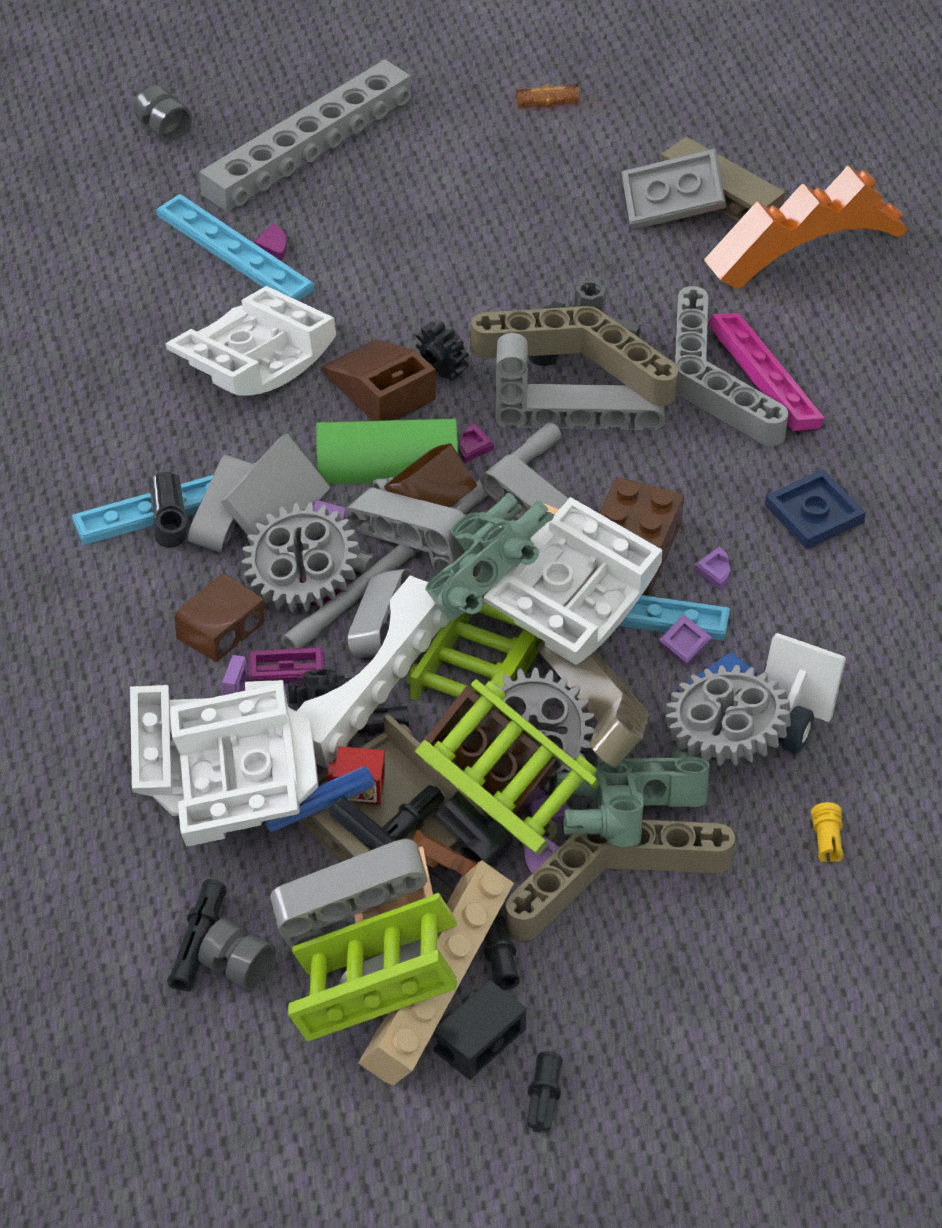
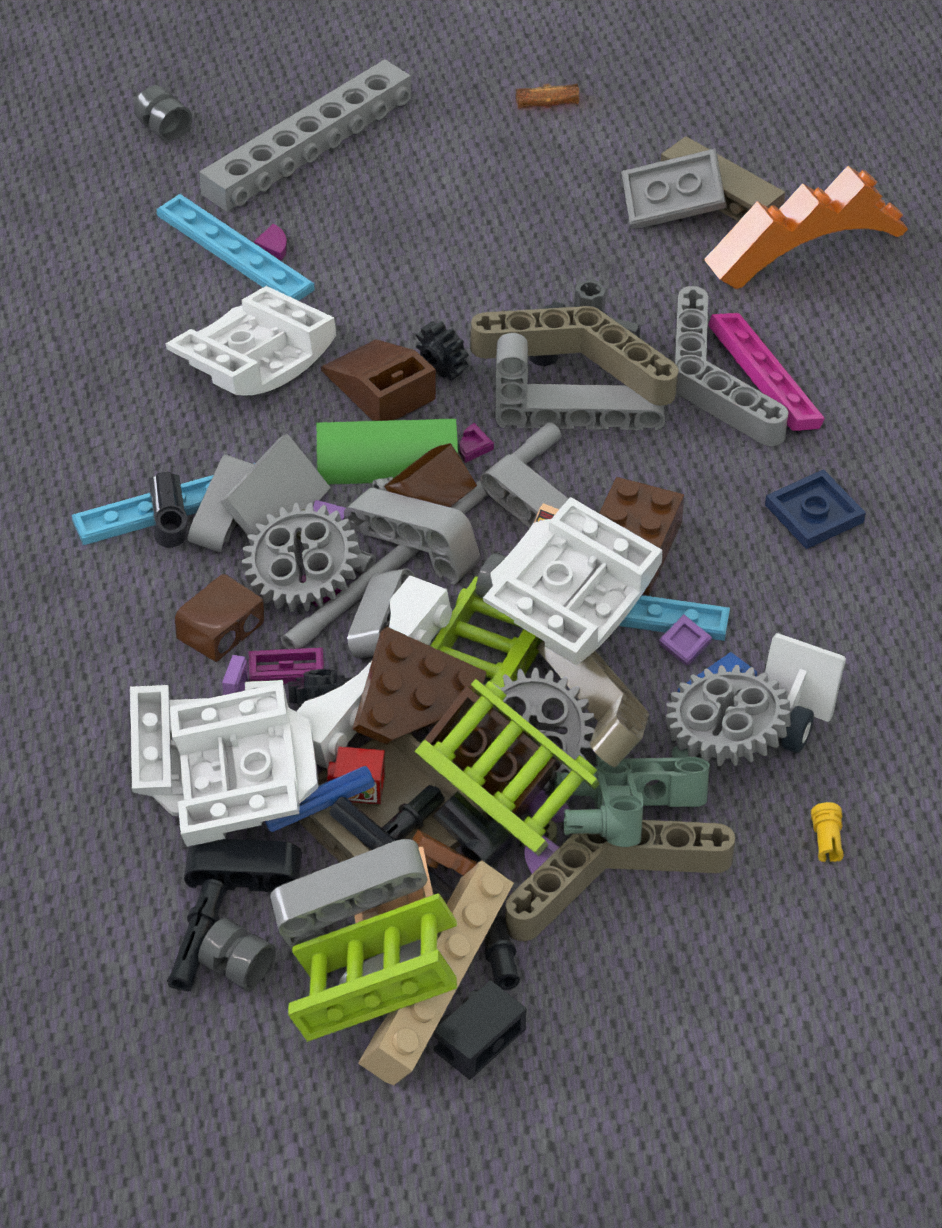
(243, 863): none -> black beam
(409, 687): none -> reddish brown plate
(495, 544): sand green pin -> none
(544, 1091): black axle -> none
(714, 568): medium lavender tile -> none

